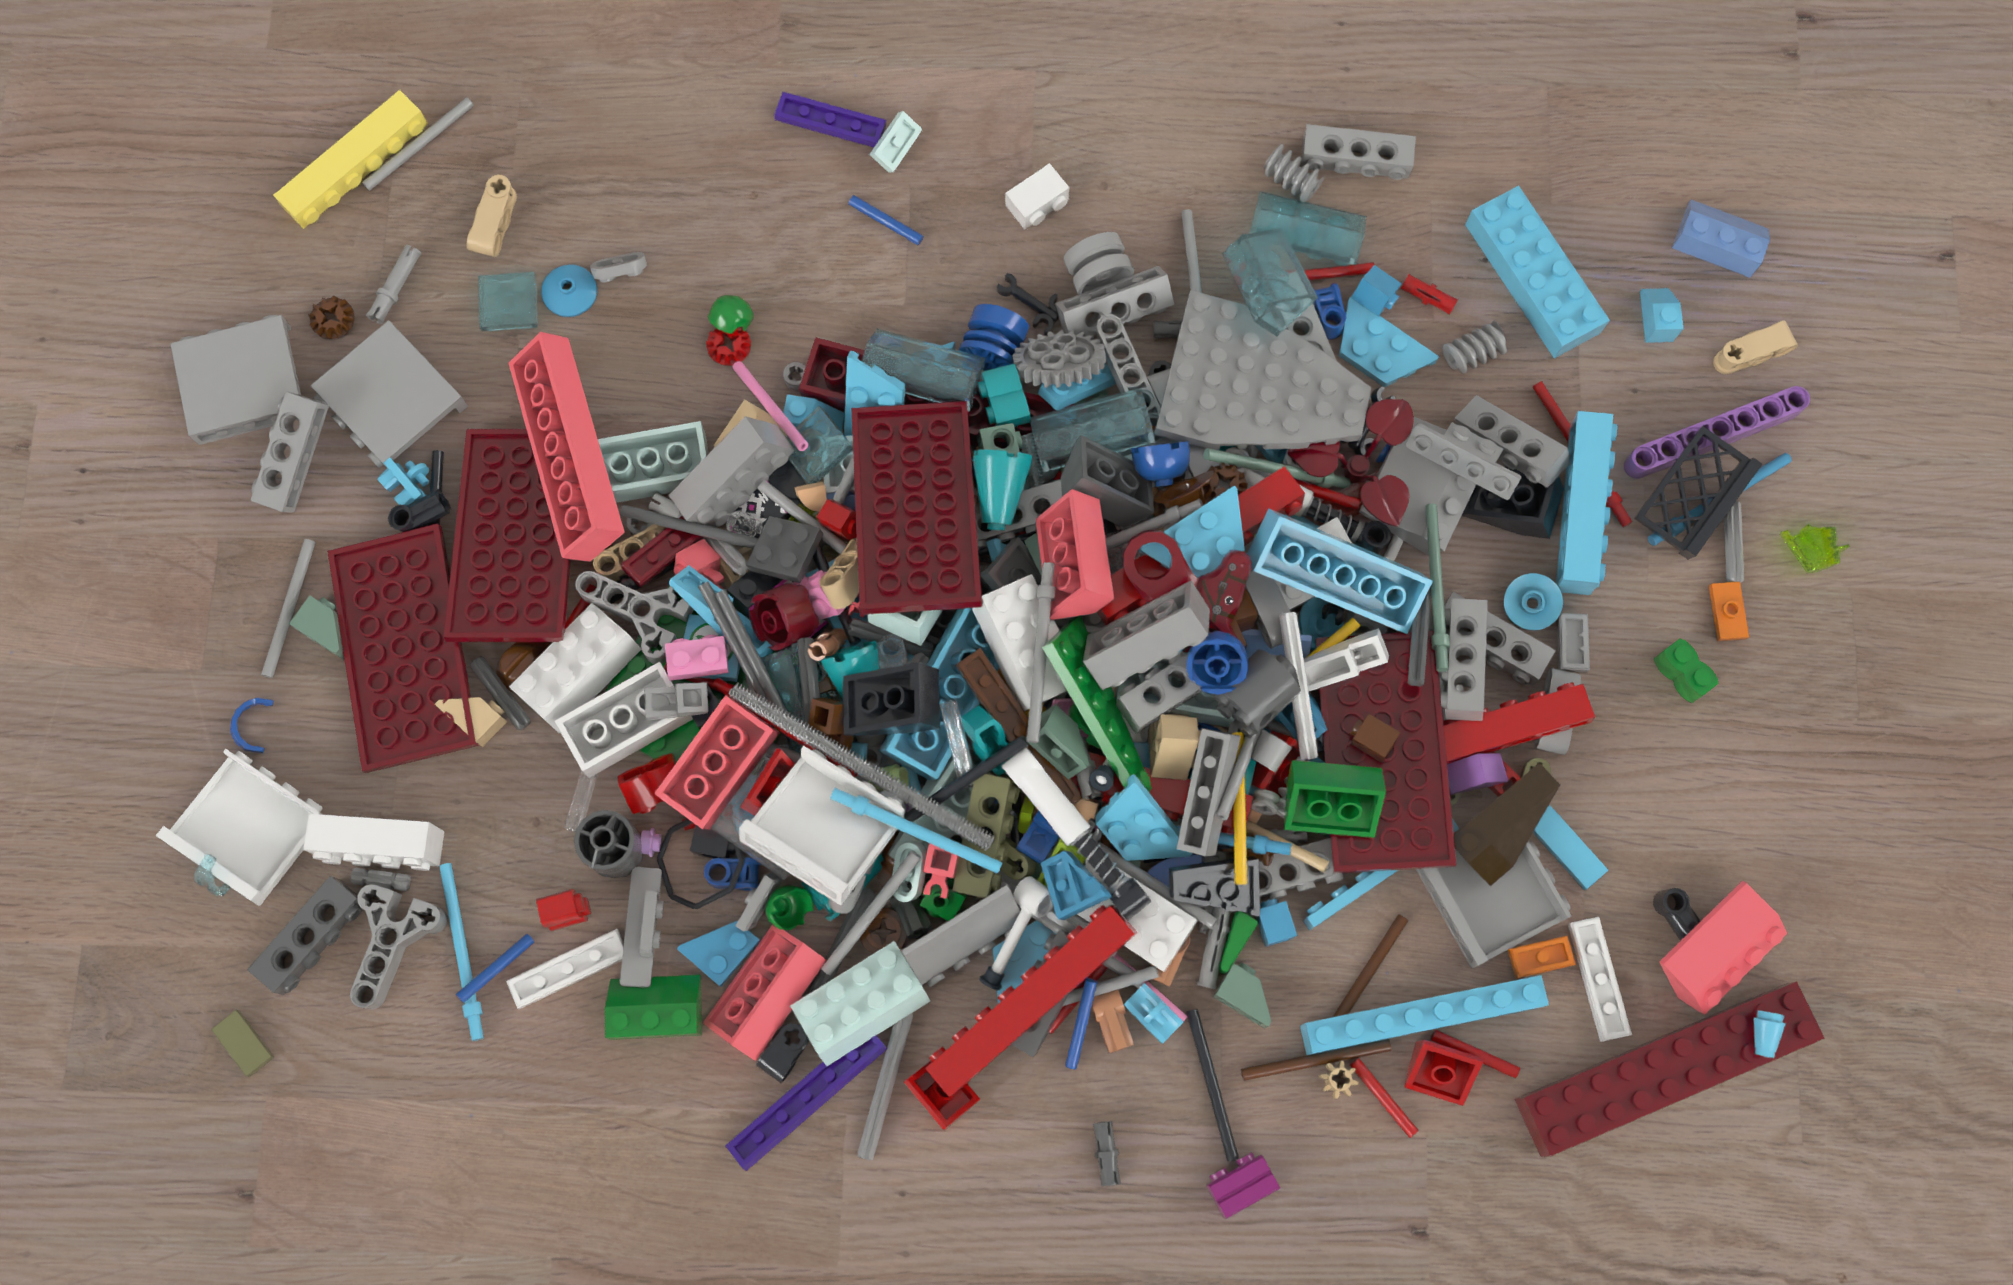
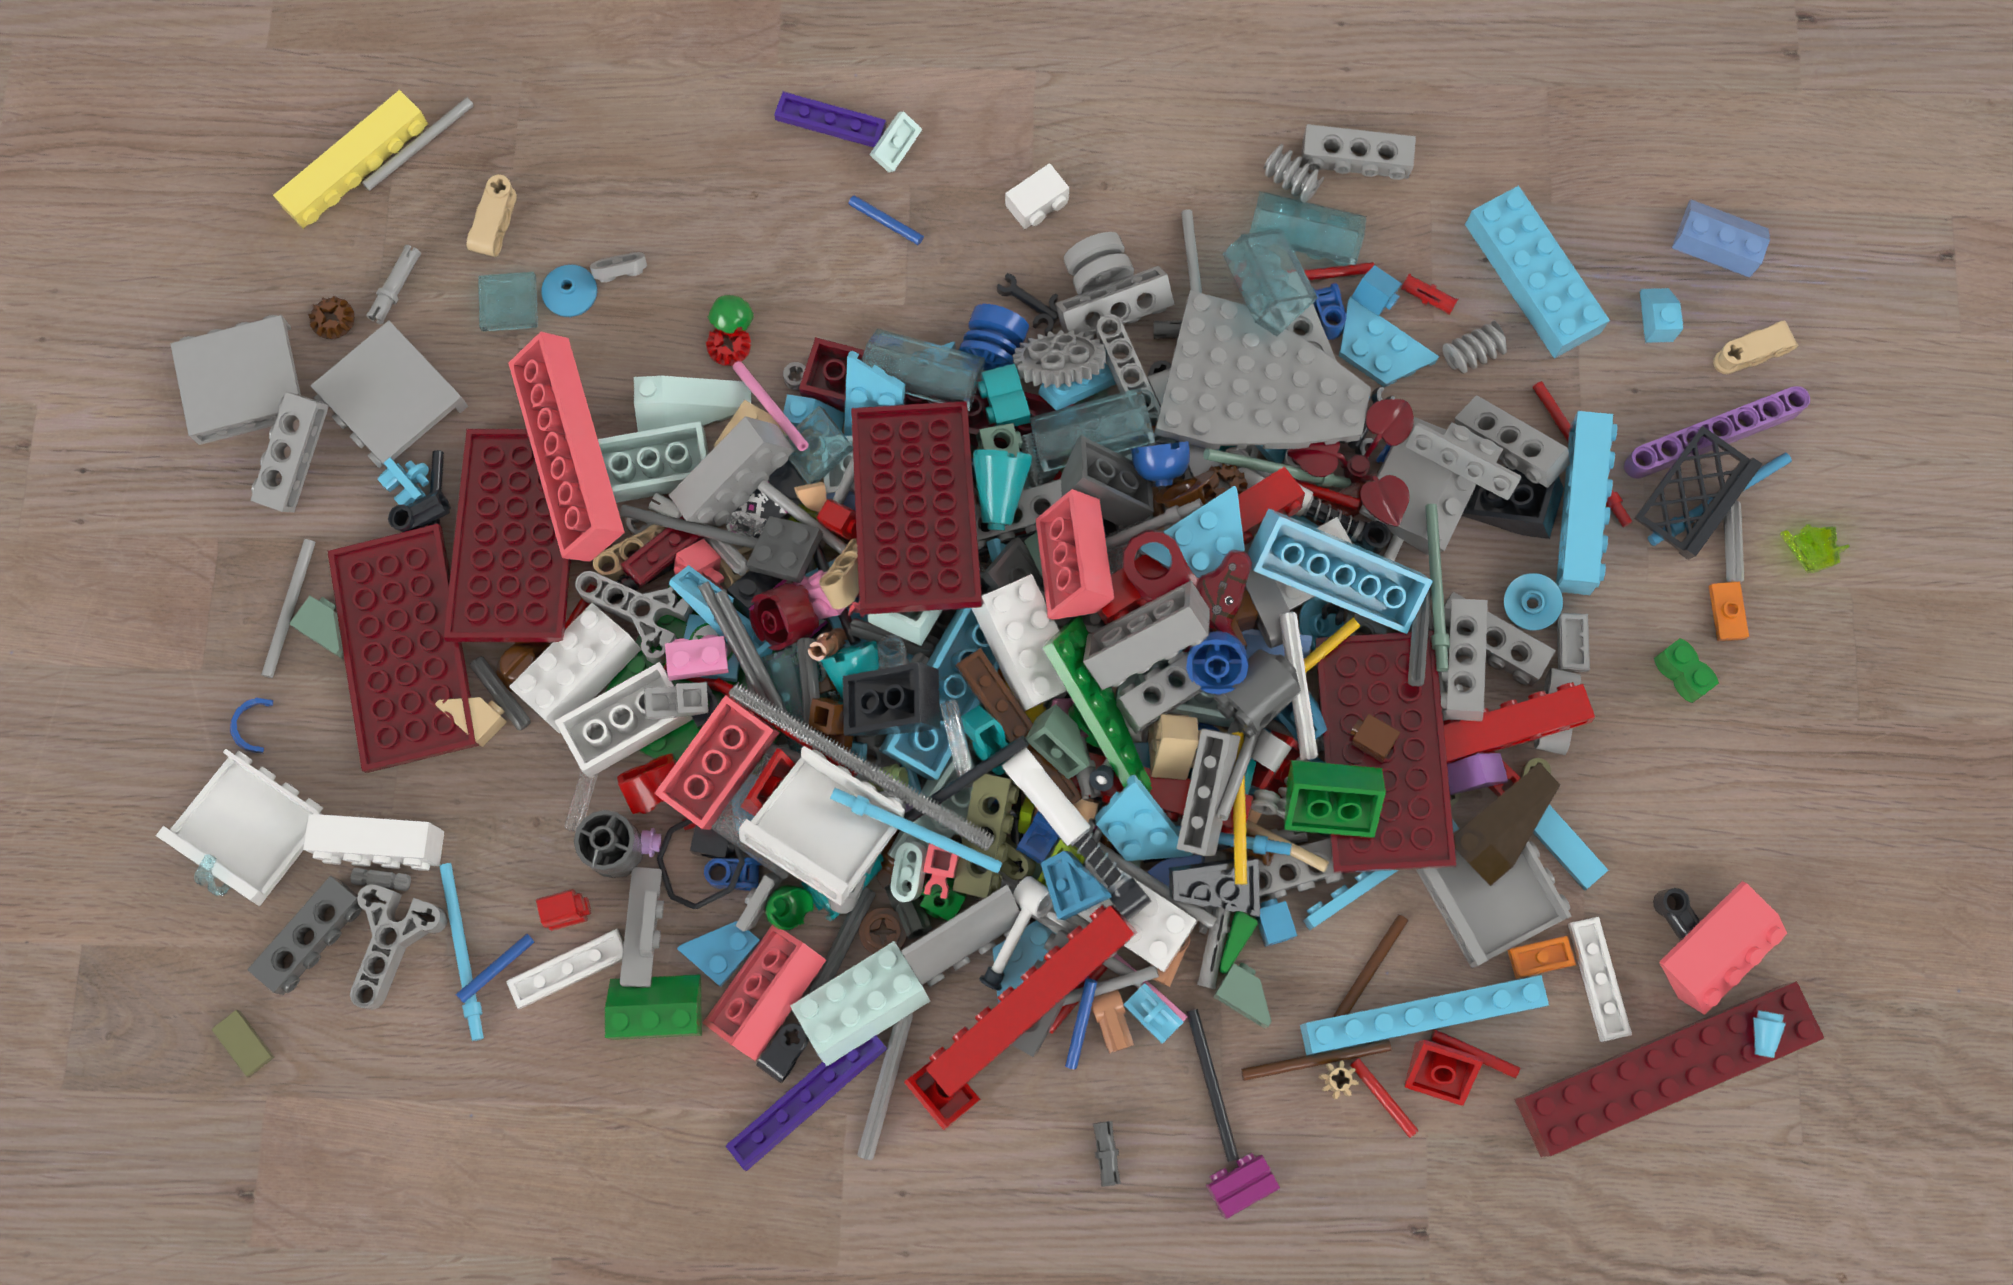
(684, 400): none -> light aqua wedge
(871, 912): light grey piece -> none
(1045, 595): light grey bar -> none
(1345, 659): white slope -> none

